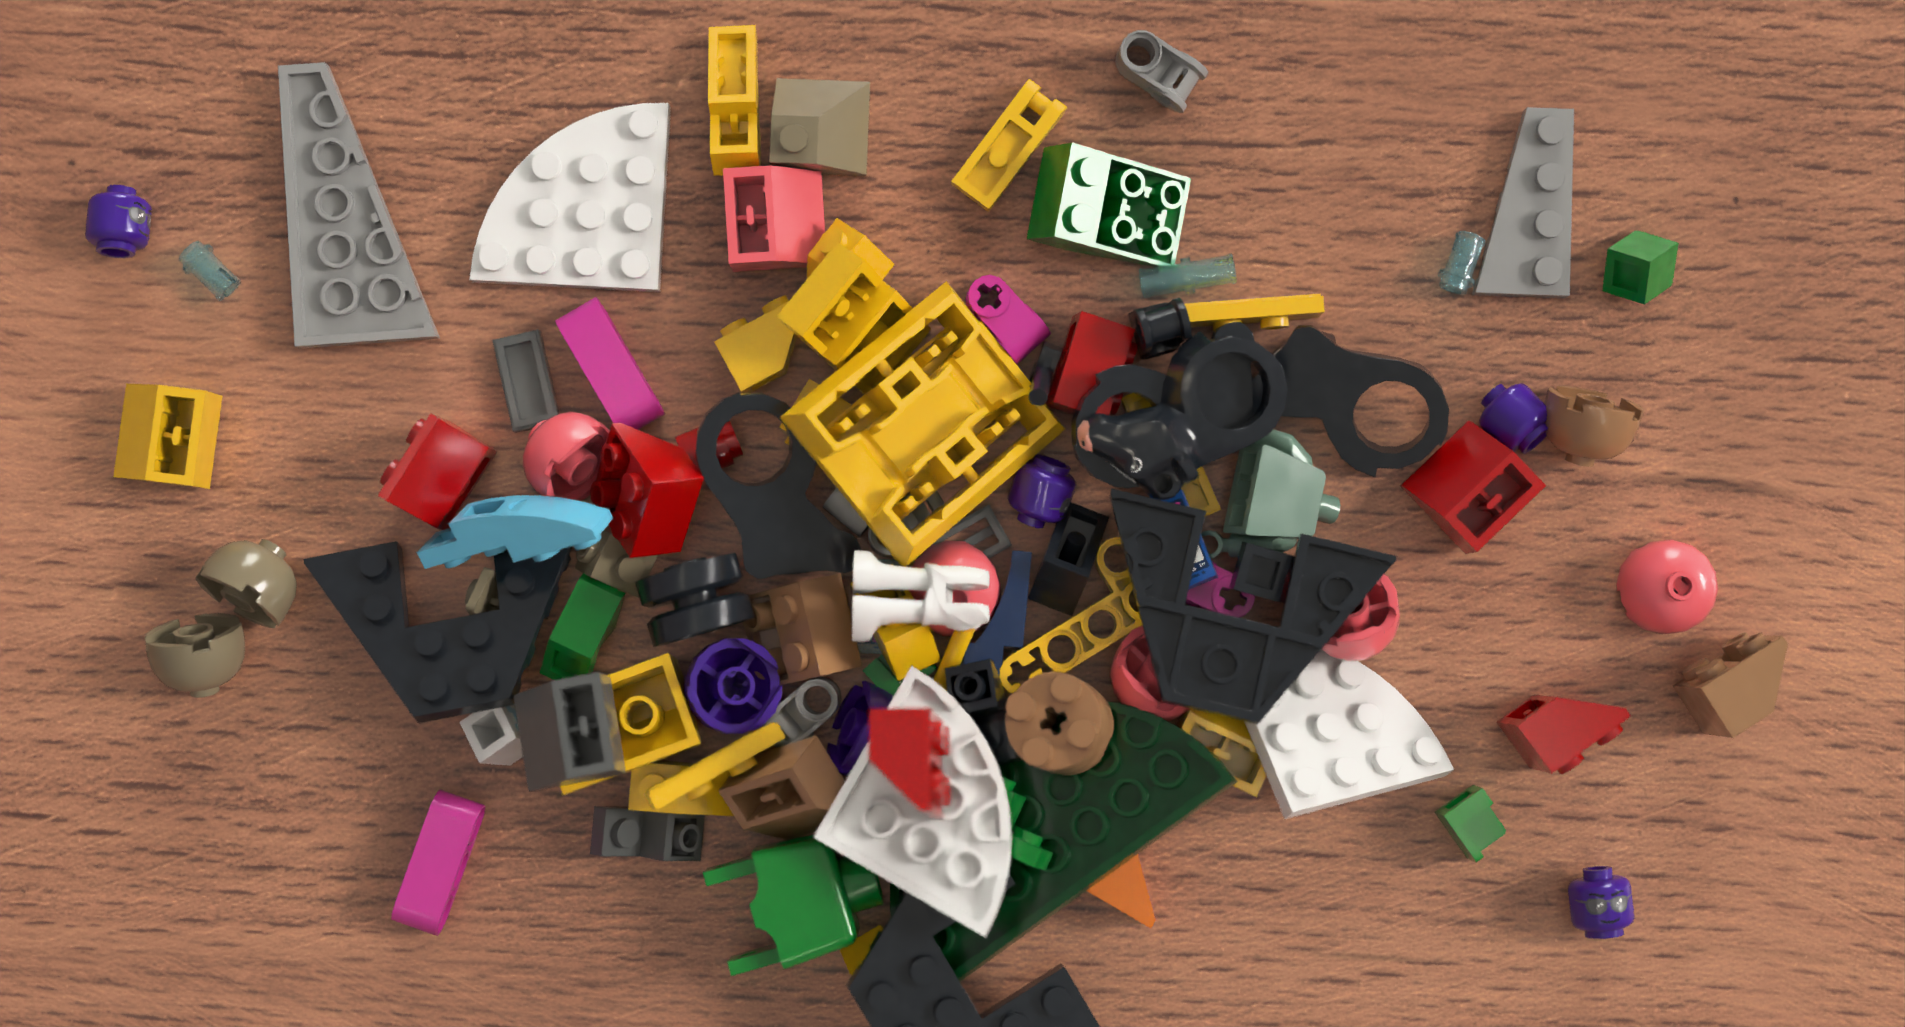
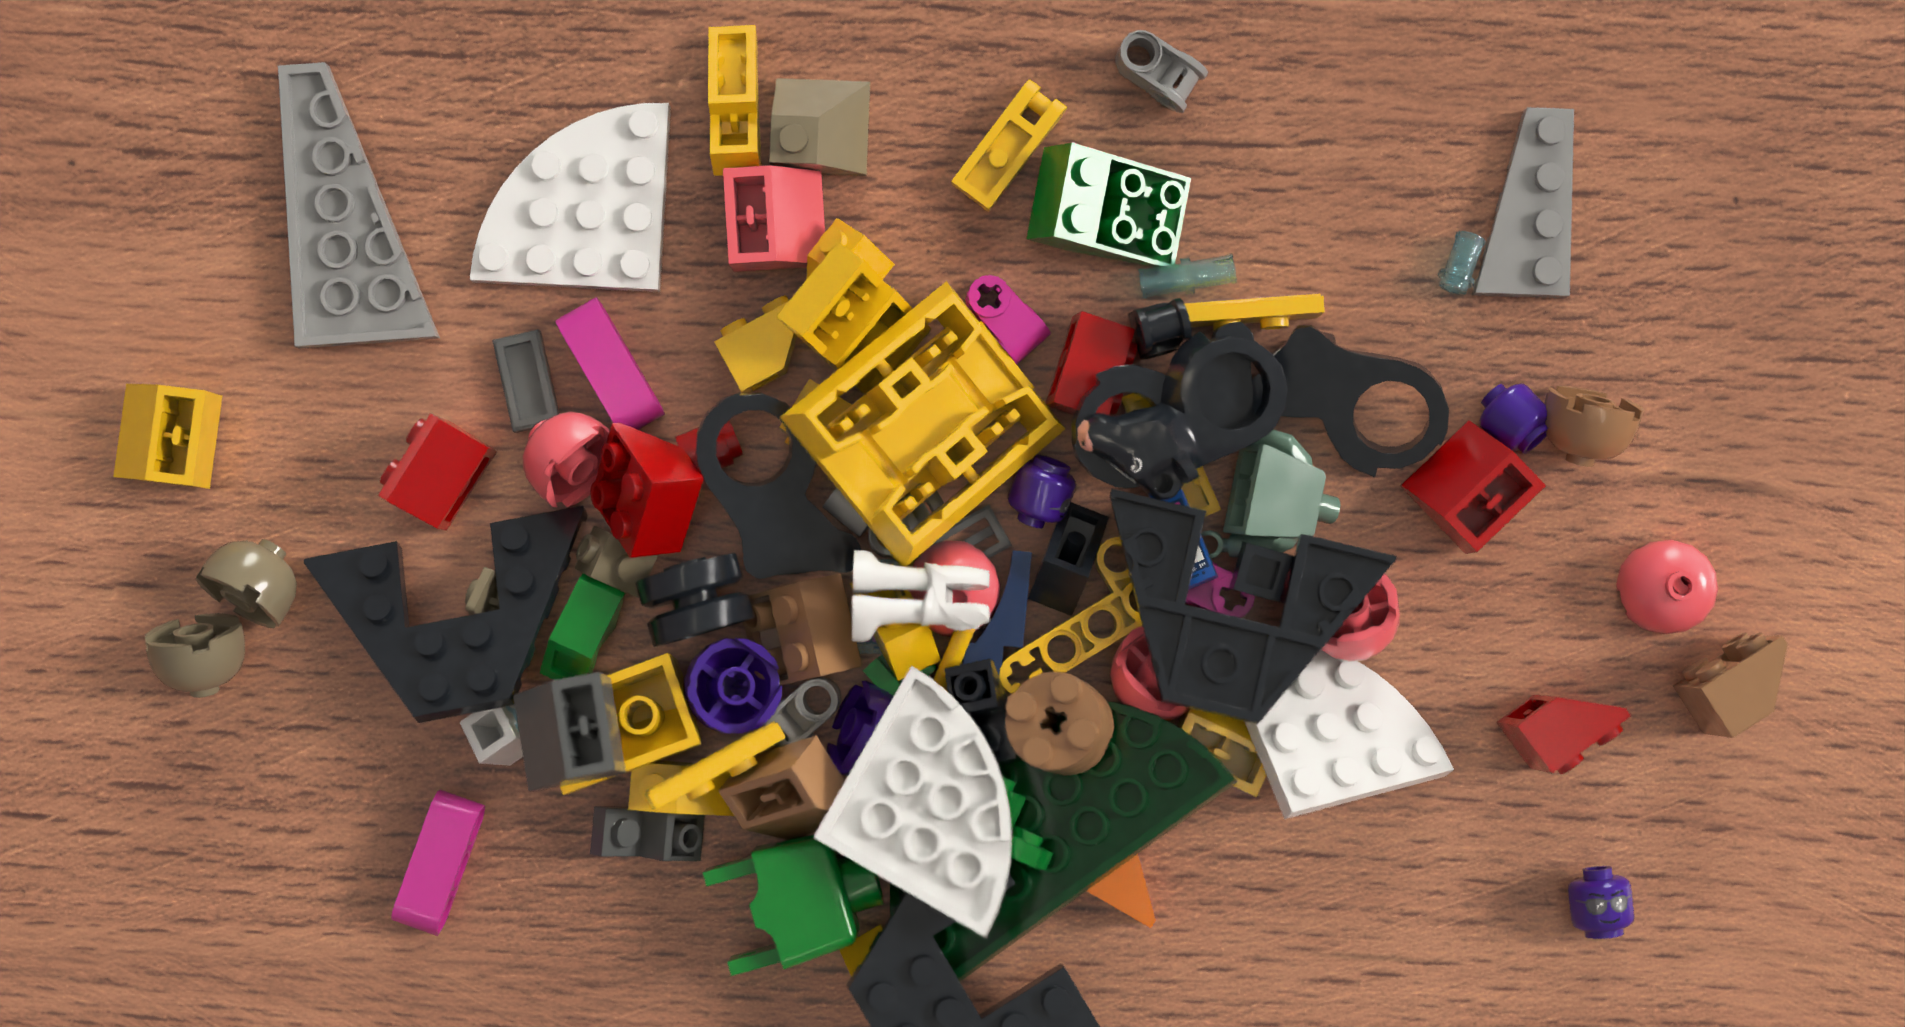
(118, 222): dark purple head -> none
(209, 270): clear light blue pin -> none
(517, 523): medium azure slope -> none
(909, 752): red slope -> none
(1042, 373): black bar -> none
(1471, 822): green panel -> none
(1640, 267): green panel -> none

